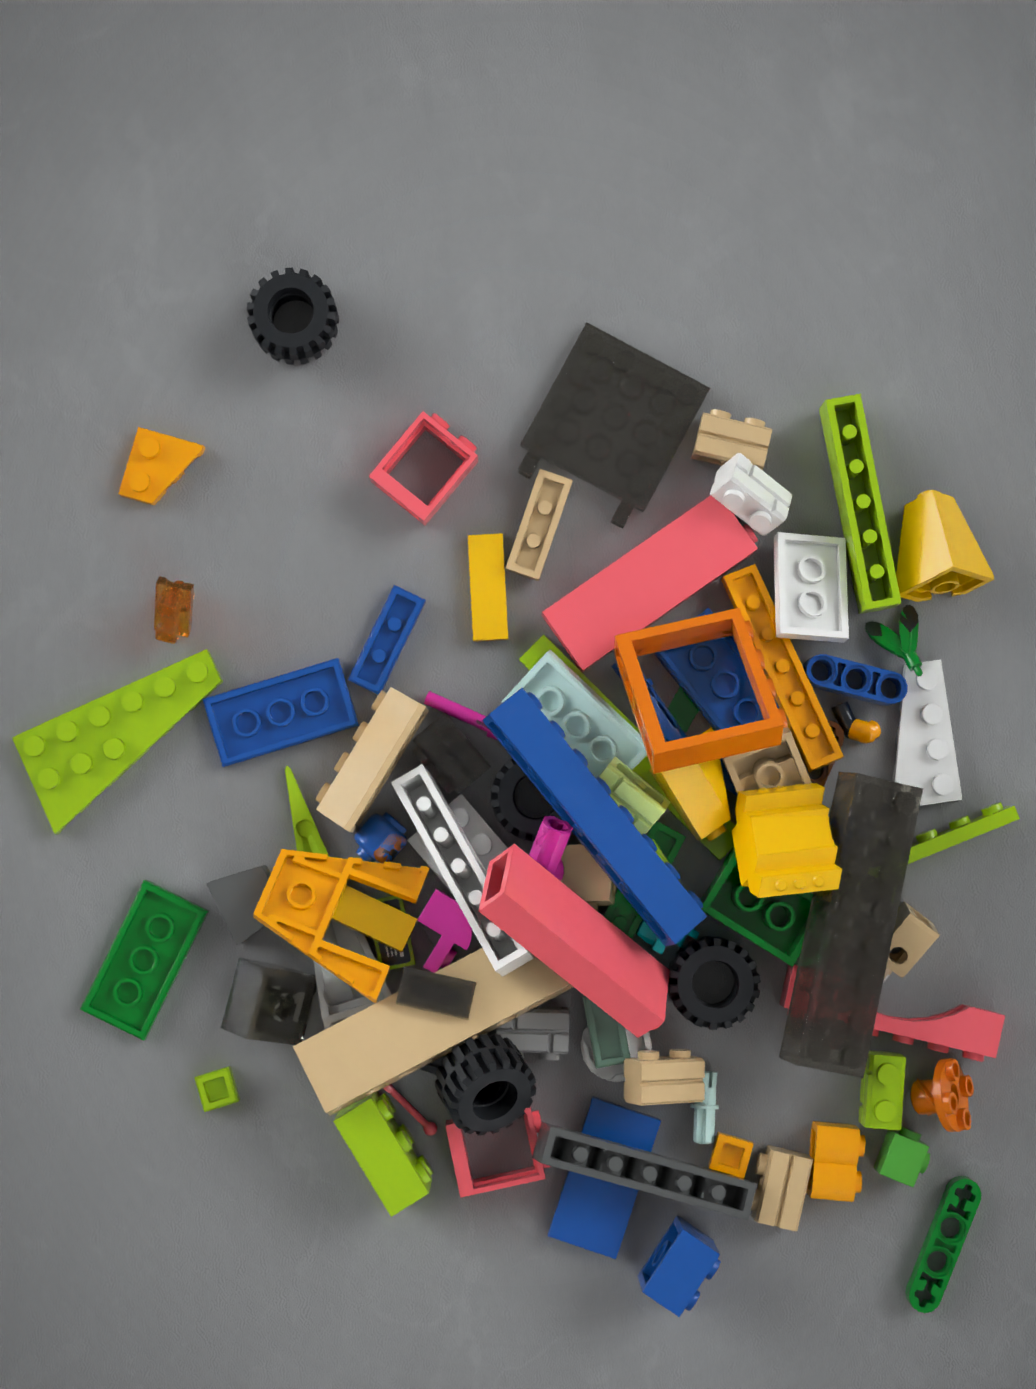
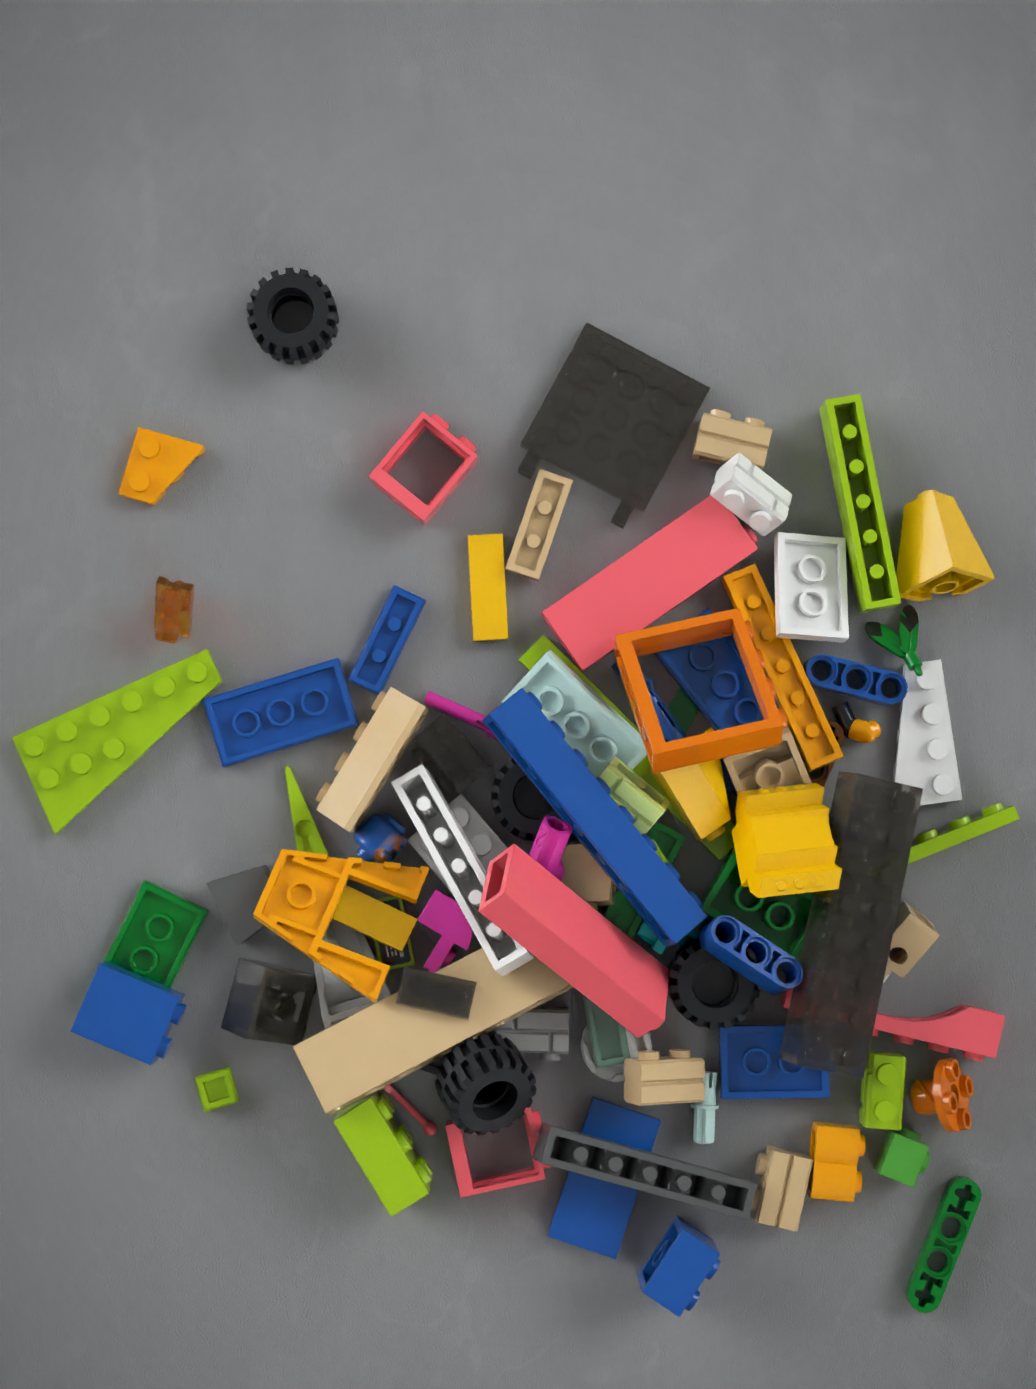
(129, 1013): none -> blue brick
(730, 1155): light orange plate -> none
(753, 1067): none -> blue plate
(767, 954): none -> blue beam

